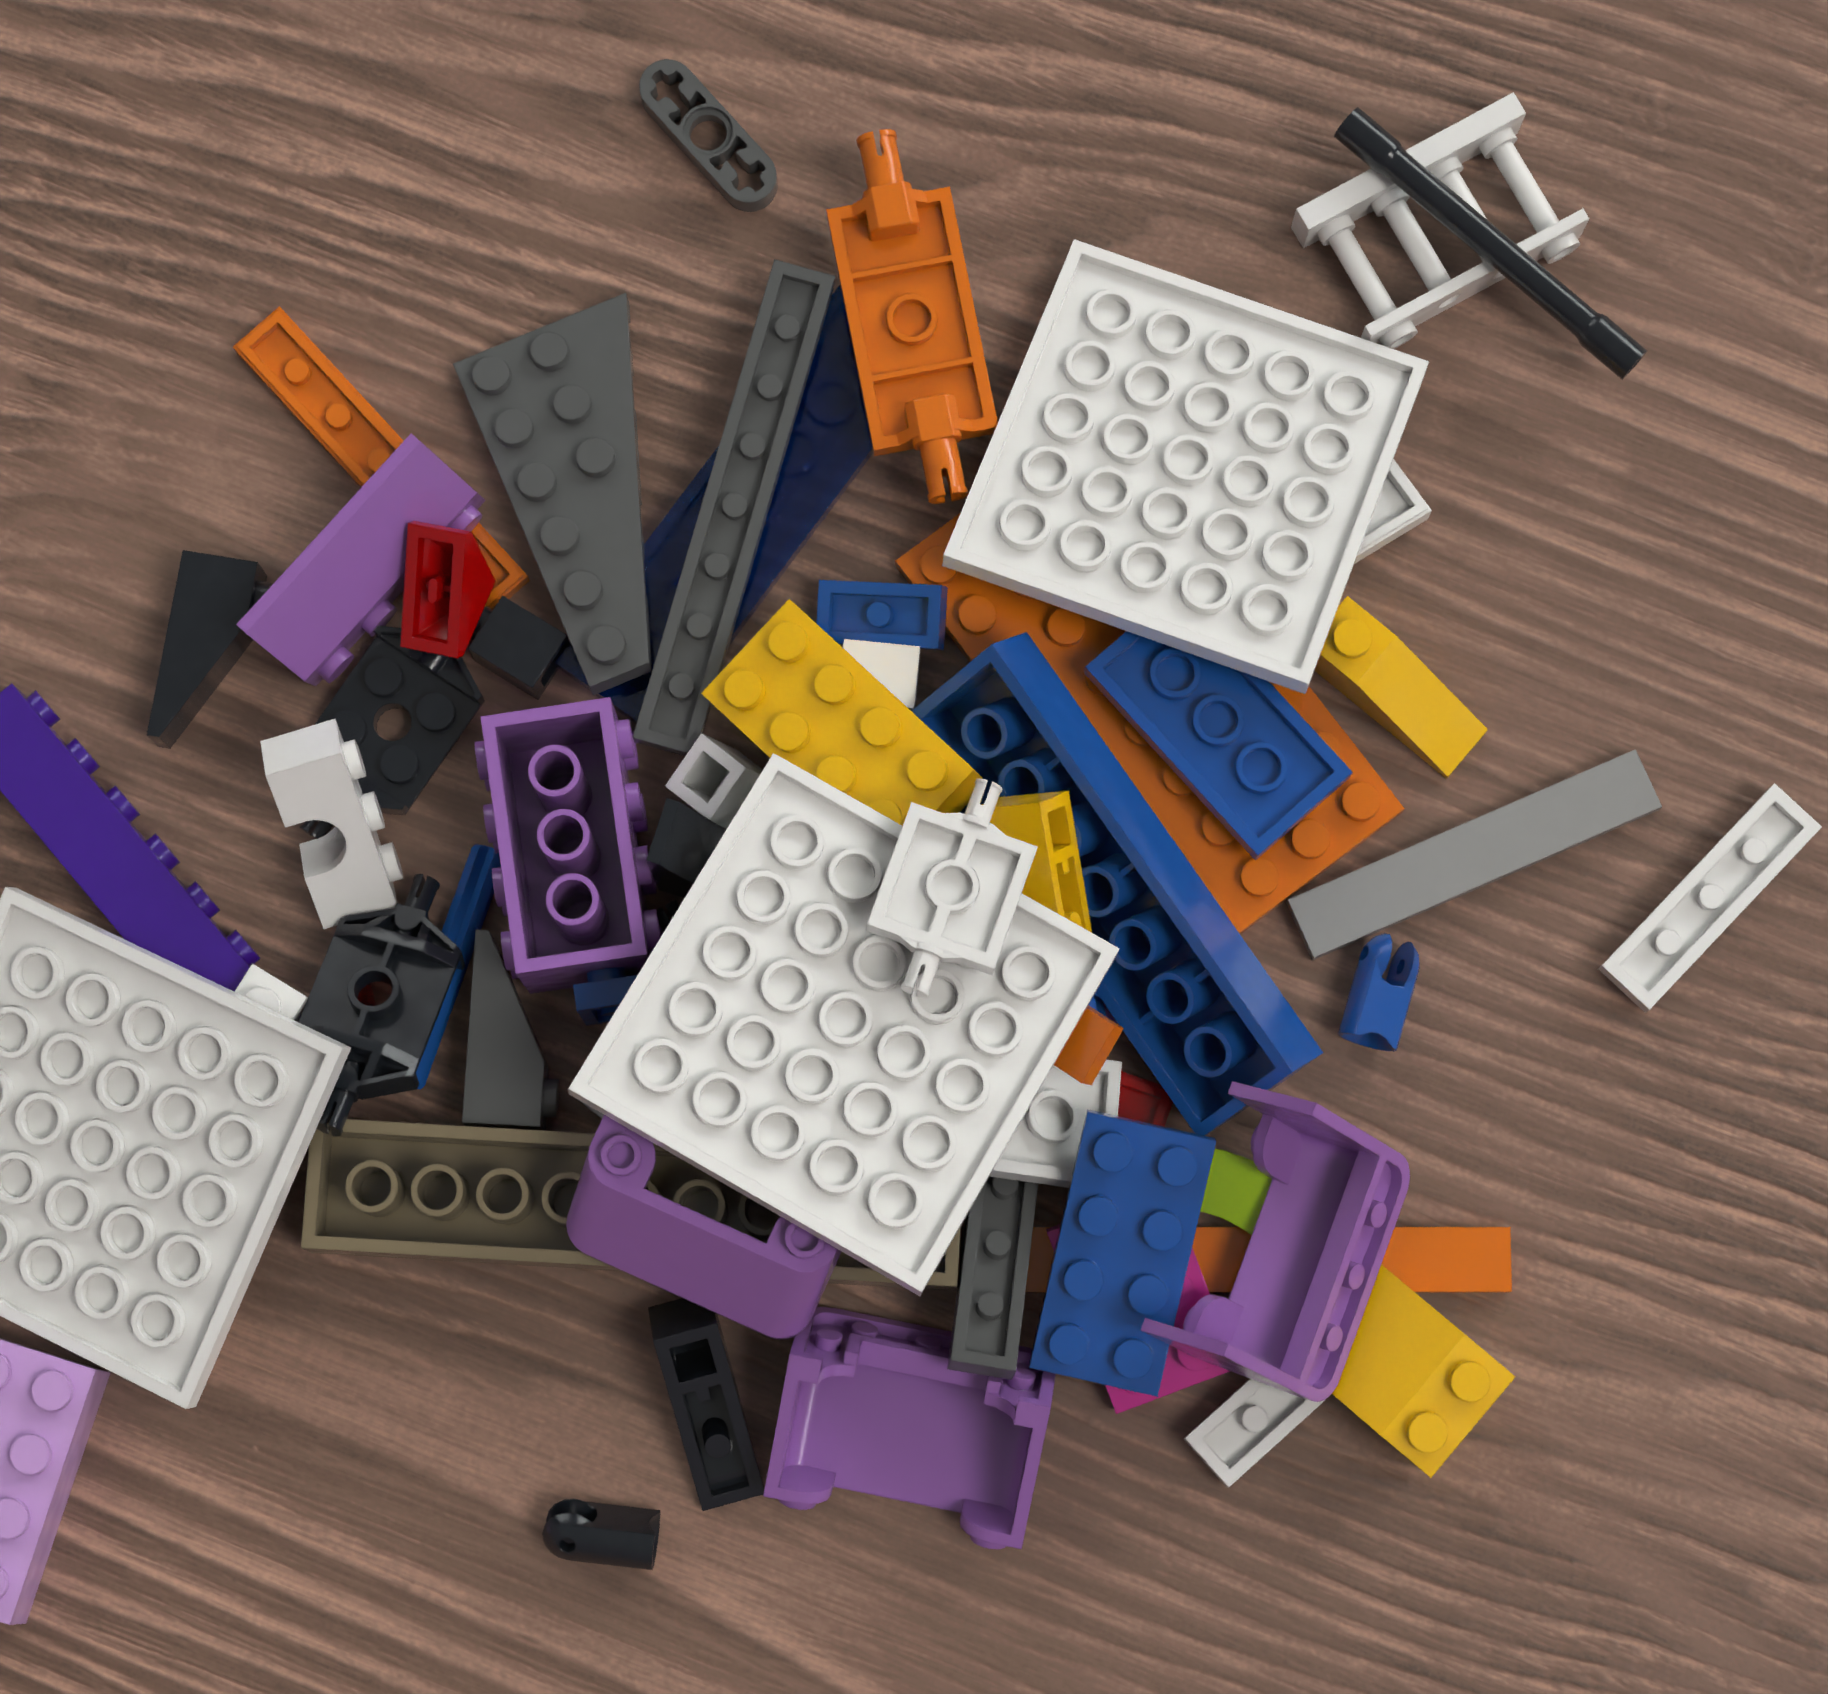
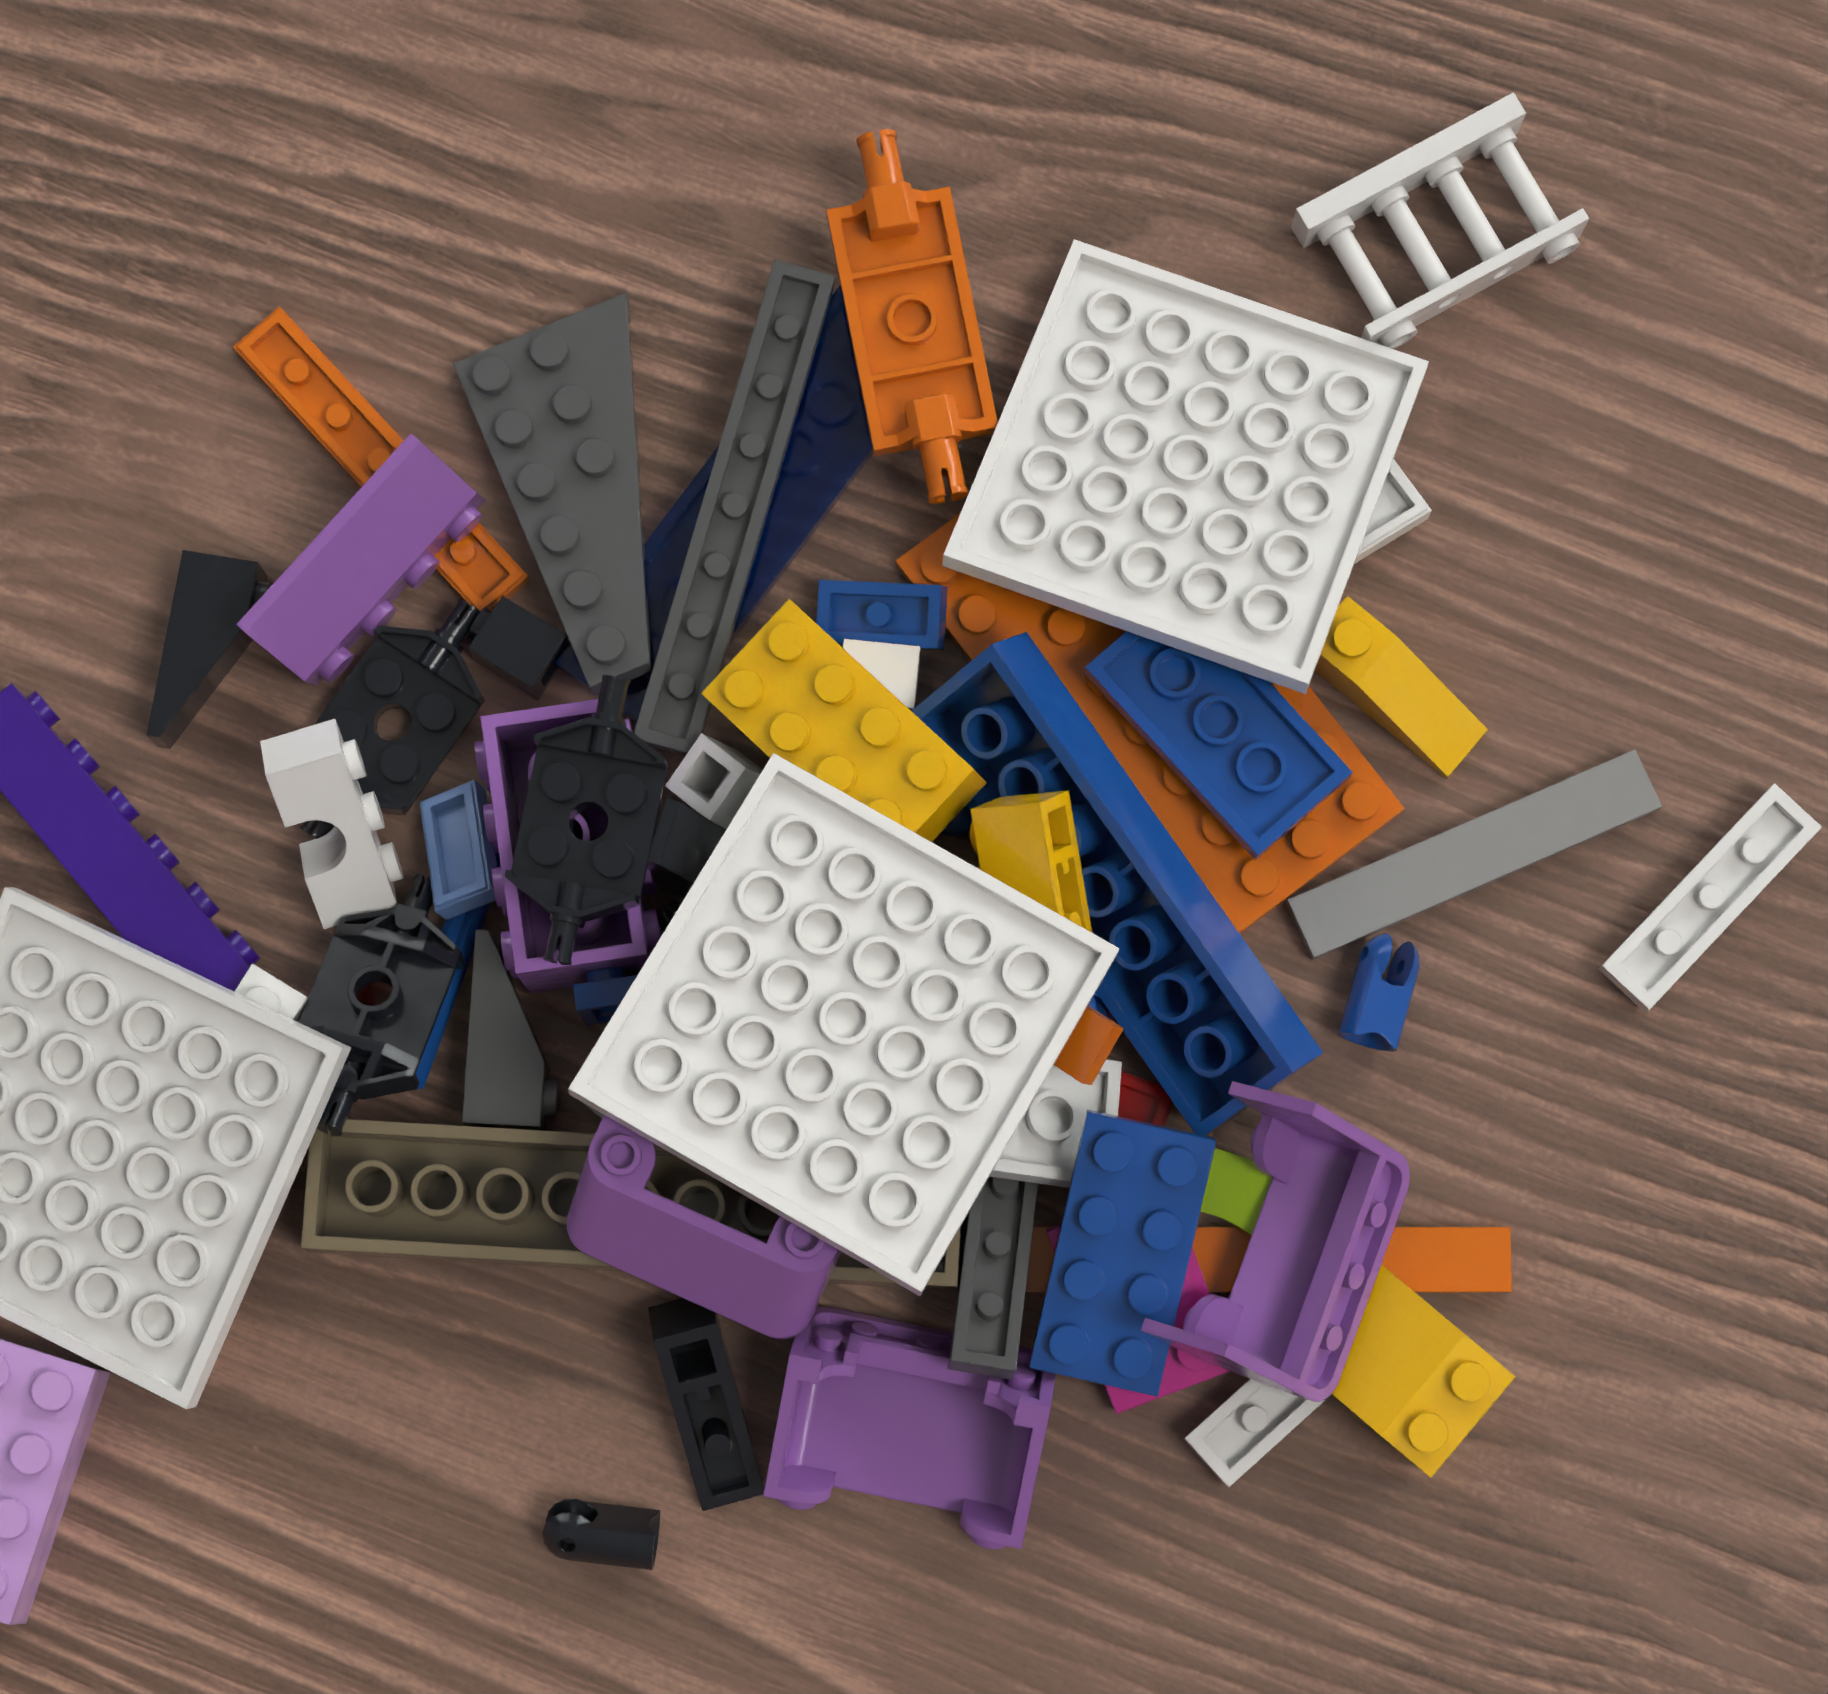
(443, 589): red slope -> none
(458, 849): none -> medium blue tile
(579, 768): none -> black plate
(691, 91): dark grey beam -> none
(951, 888): white plate -> none
(1593, 330): black piece -> none

